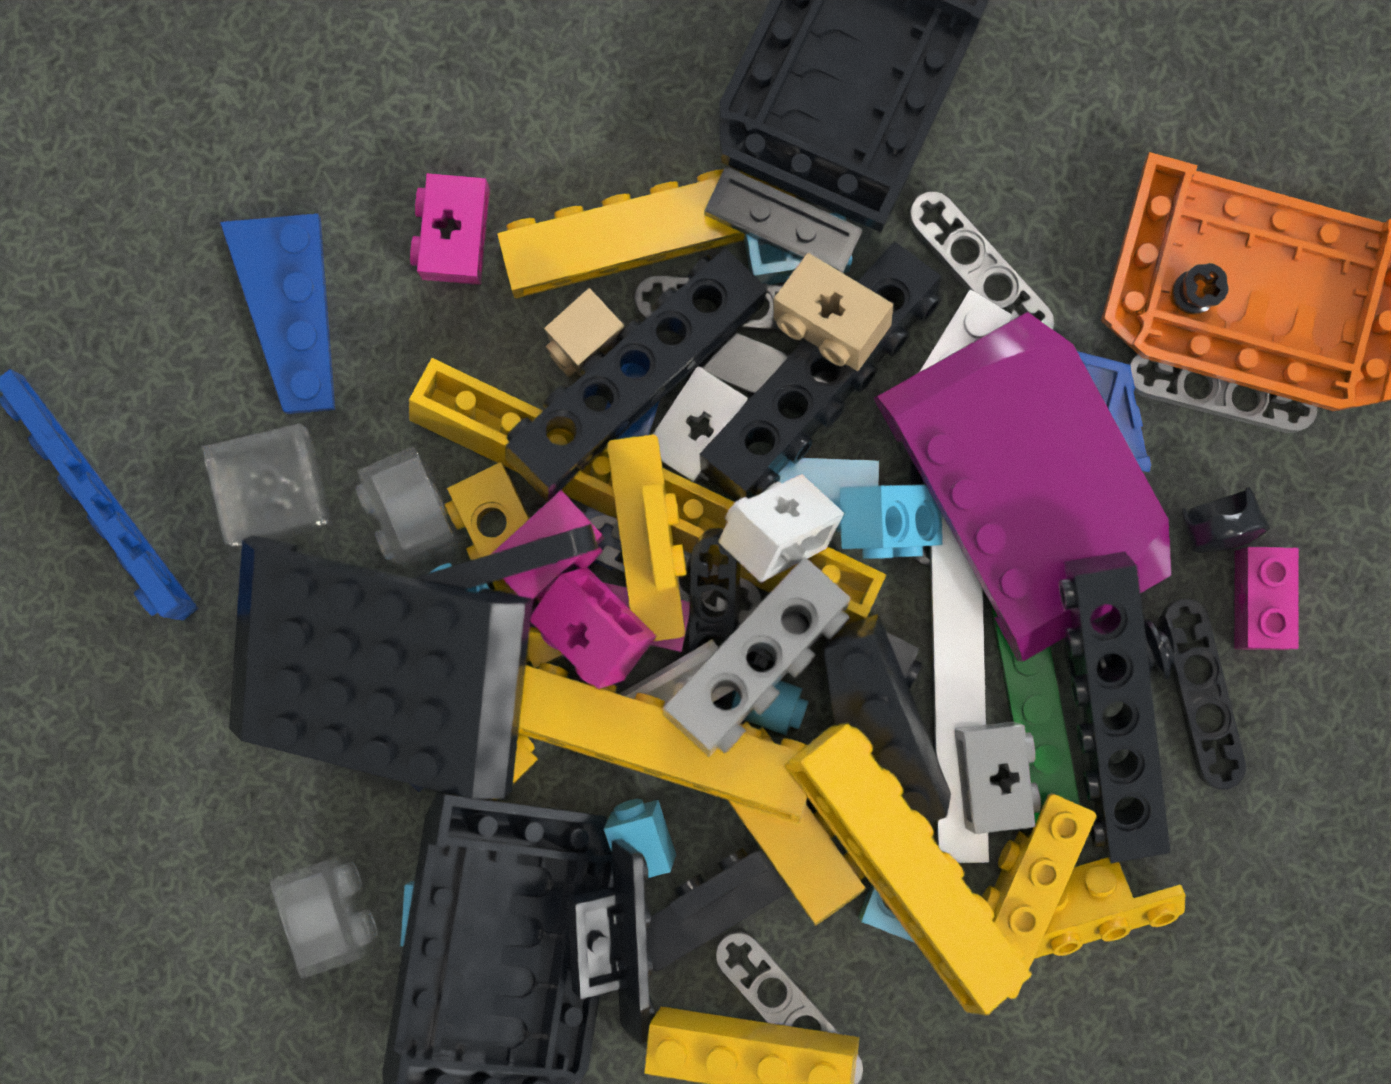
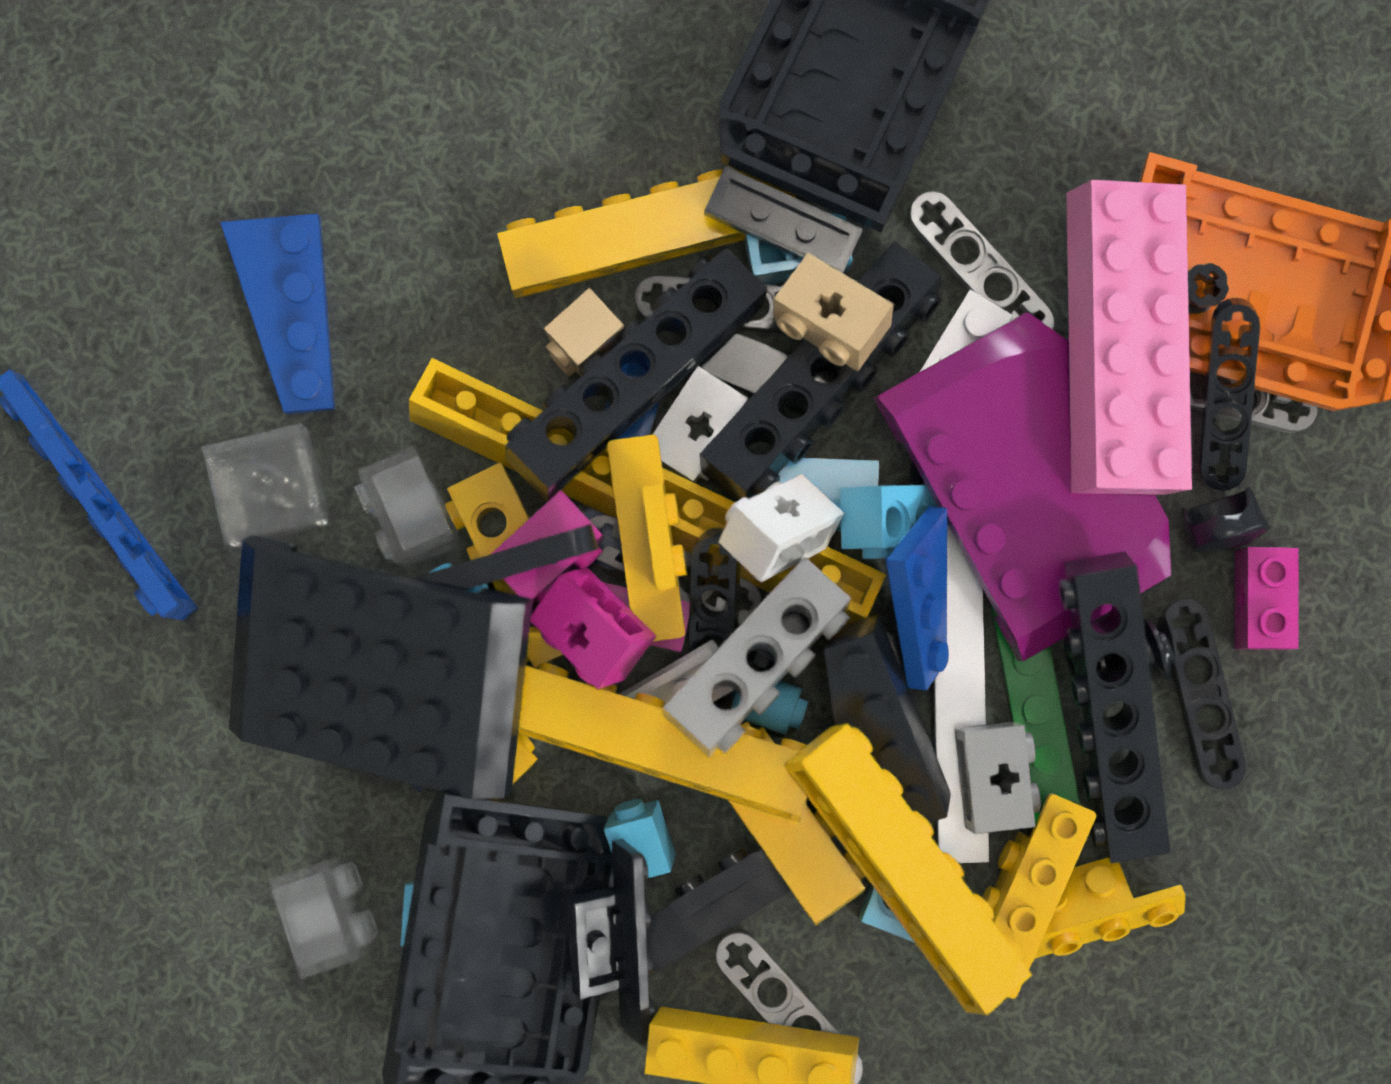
(461, 255): dark pink brick -> none
(920, 597): none -> blue wing
(1128, 338): none -> bright pink brick
(1232, 395): none -> black beam

